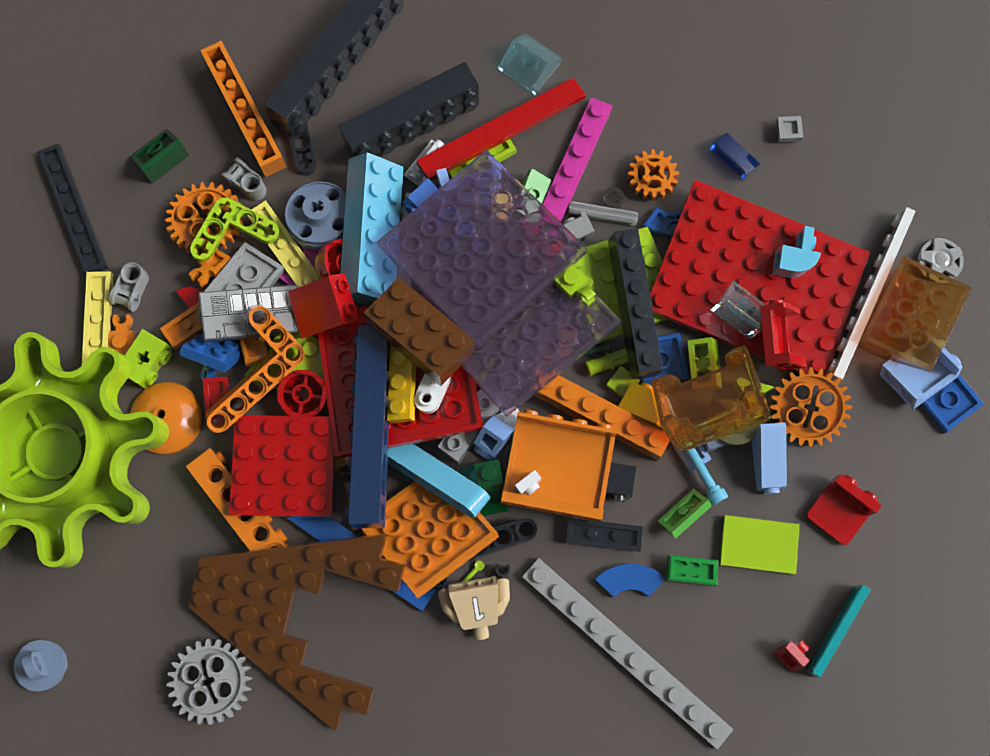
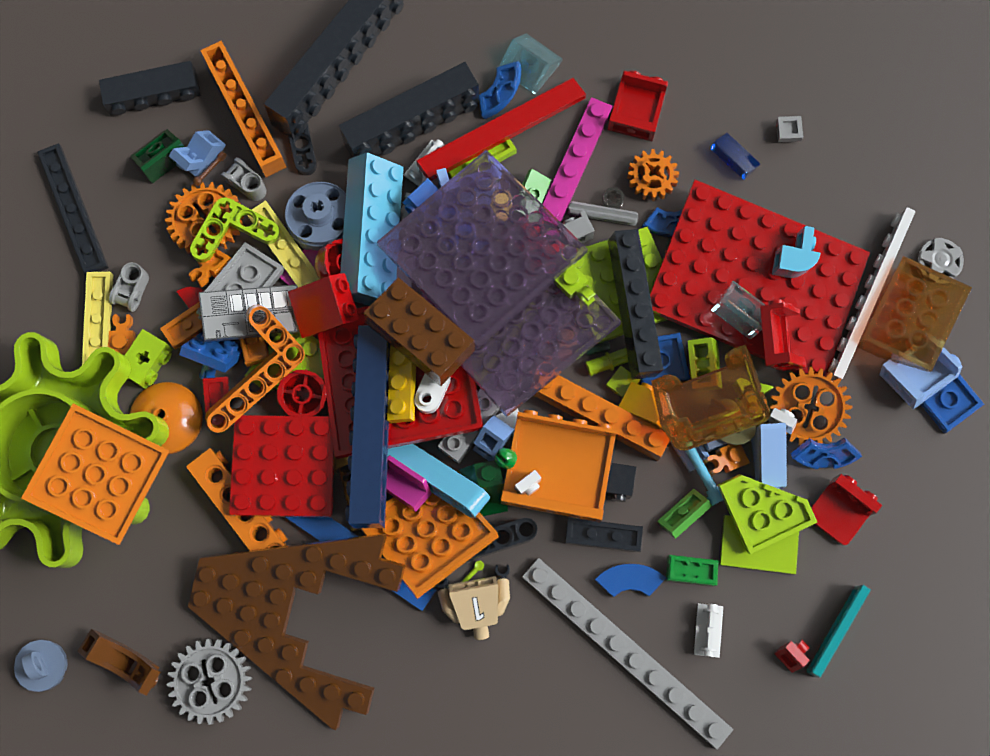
(95, 474): none -> orange plate
(121, 660): none -> reddish brown arch
(149, 88): none -> black brick
(197, 181): none -> reddish brown hinge
(199, 153): none -> medium blue brick
(406, 484): none -> dark pink panel
(502, 89): none -> blue tile
(509, 455): none -> green hinge
(638, 105): none -> red panel
(708, 630): none -> white hinge
(728, 458): none -> orange plate
(764, 512): none -> lime plate
(783, 416): none -> white plate
(826, 455): none -> blue tile

